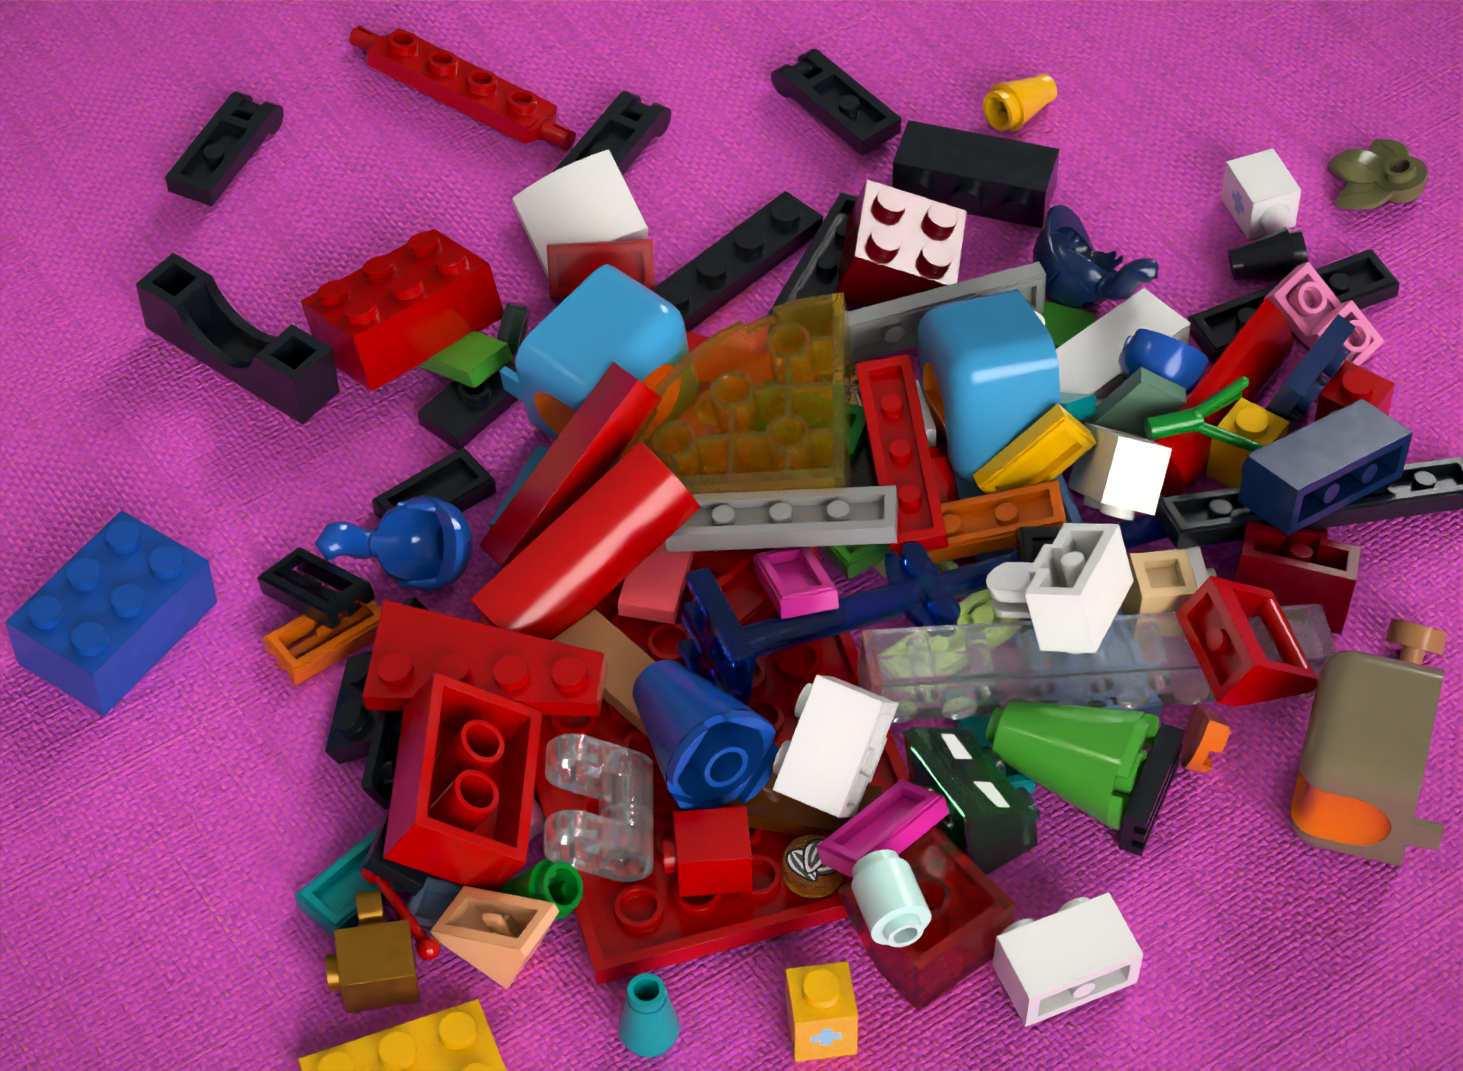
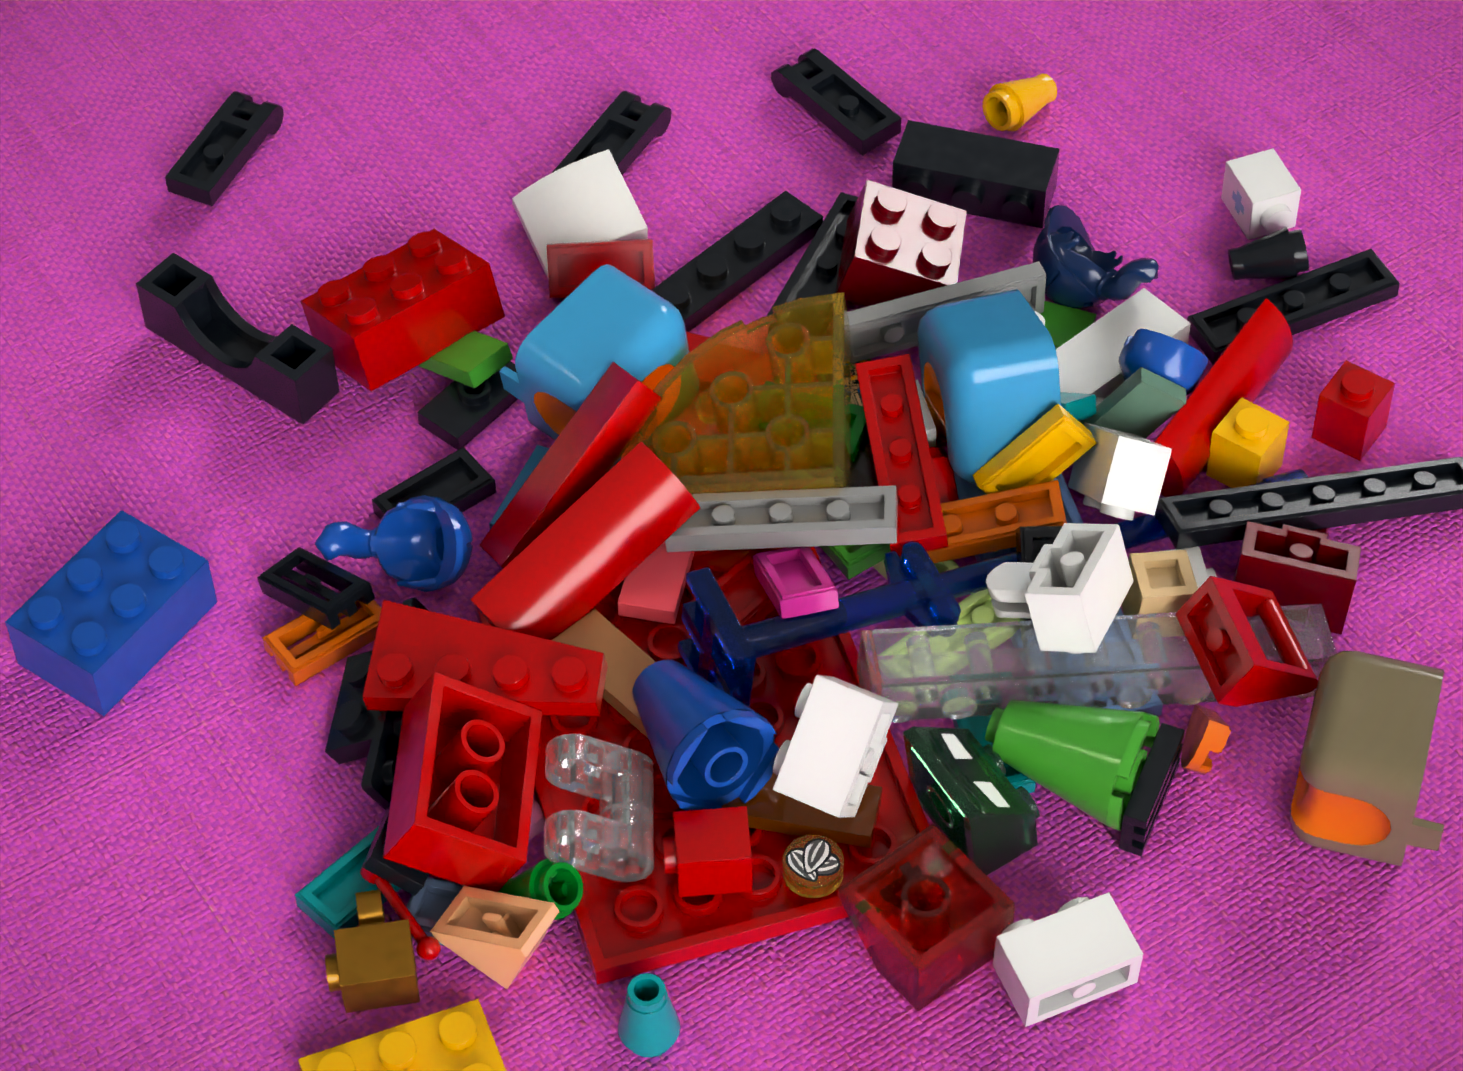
(463, 86): red plate -> none
(514, 326): tile -> none
(821, 1011): yellow brick -> none
(885, 824): dark pink tile -> none
(889, 898): light aqua brick -> none
(1193, 419): green plant -> none
(1307, 378): dark blue plate -> none
(1312, 306): bright pink slope -> none
(1324, 466): dark blue brick -> none
(1378, 175): olive plate -> none
(1415, 640): medium nougat tile -> none

